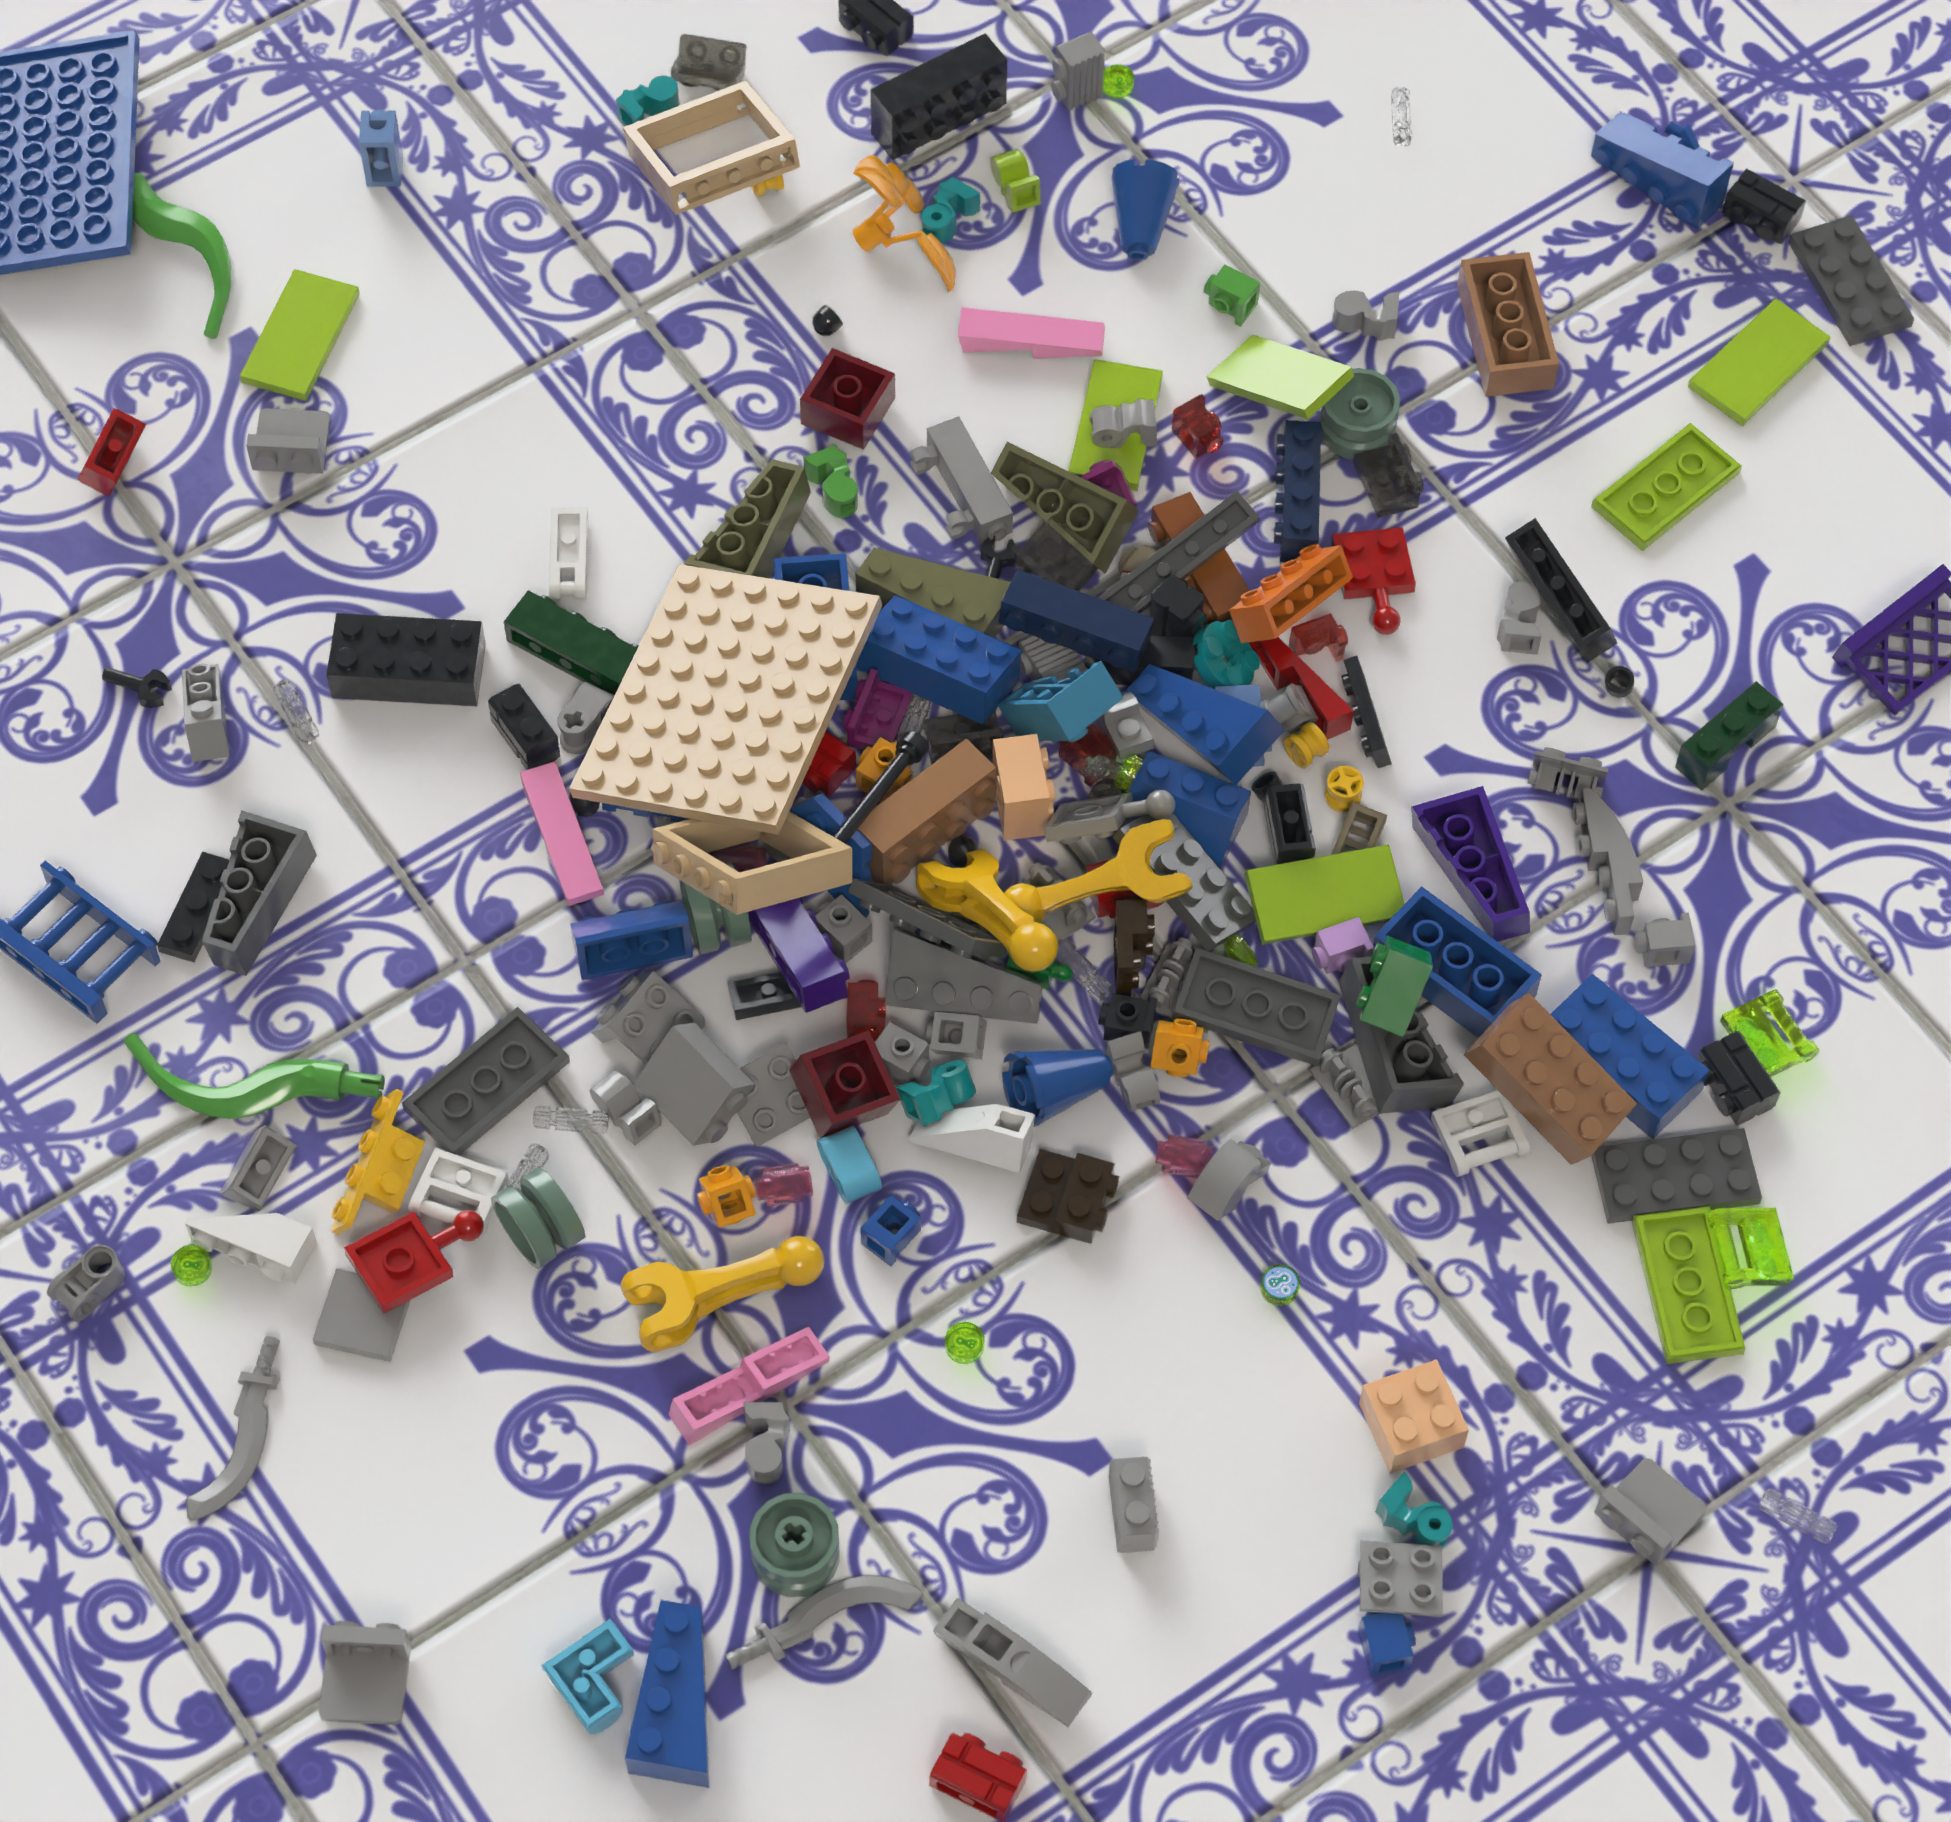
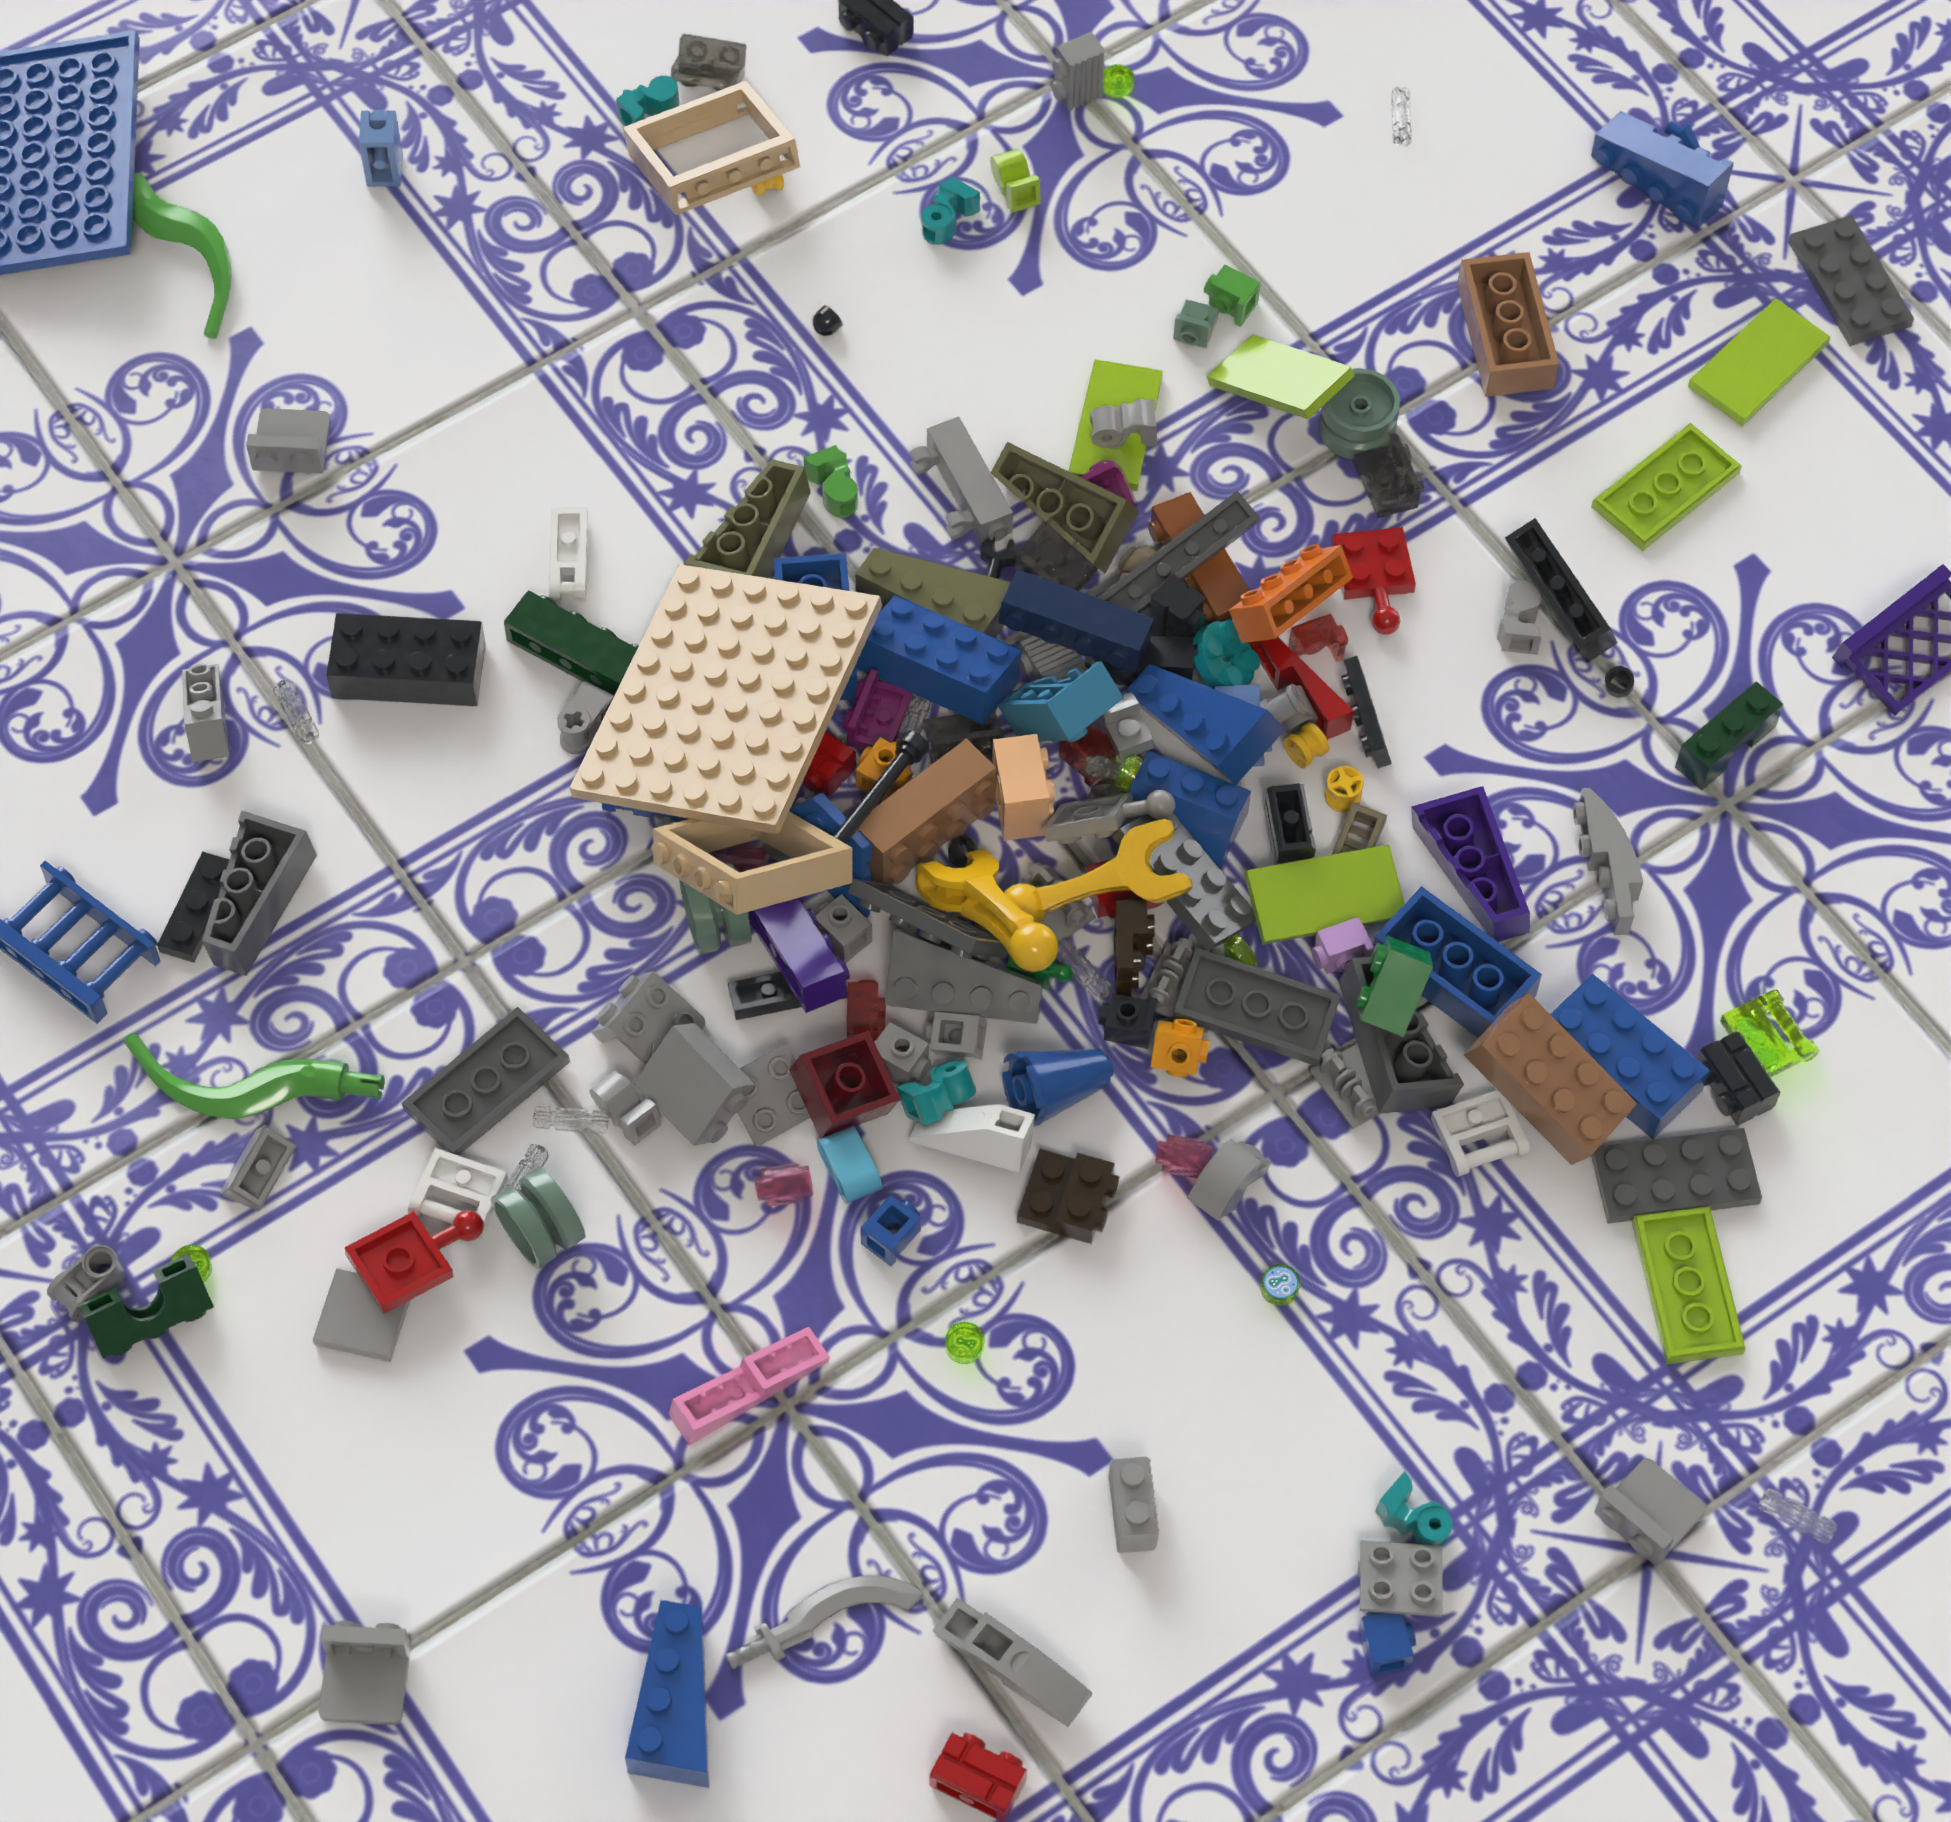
(111, 452): red brick -> none
(143, 685): black bar -> none
(178, 1299): none -> dark green arch
(249, 1438): light grey sword -> none
(262, 1240): white slope -> none
(299, 335): lime tile -> none
(383, 1166): yellow bracket -> none
(523, 727): black brick -> none
(561, 833): bright pink slope -> none
(579, 1675): medium azure brick -> none
(584, 807): black hinge -> none
(632, 939): blue slope -> none
(697, 1293): yellow piece -> none
(726, 1195): light orange brick -> none
(764, 1451): light grey leg -> none
(794, 1544): sand green wheel -> none
(847, 398): dark red brick -> none
(896, 190): light orange plant -> none
(938, 96): black brick -> none
(1043, 335): bright pink slope -> none
(1135, 1079): light grey leg -> none
(1142, 204): blue cone -> none
(1195, 323): none -> sand green bracket
(1197, 427): clear red brick -> none
(1263, 782): black hinge -> none
(1300, 487): dark blue brick -> none
(1356, 313): light grey leg -> none
(1413, 1416): light nougat brick -> none
(1553, 761): light grey hinge -> none
(1666, 941): light grey brick -> none
(1761, 1243): clear neon green plate -> none
(1763, 206): black brick -> none

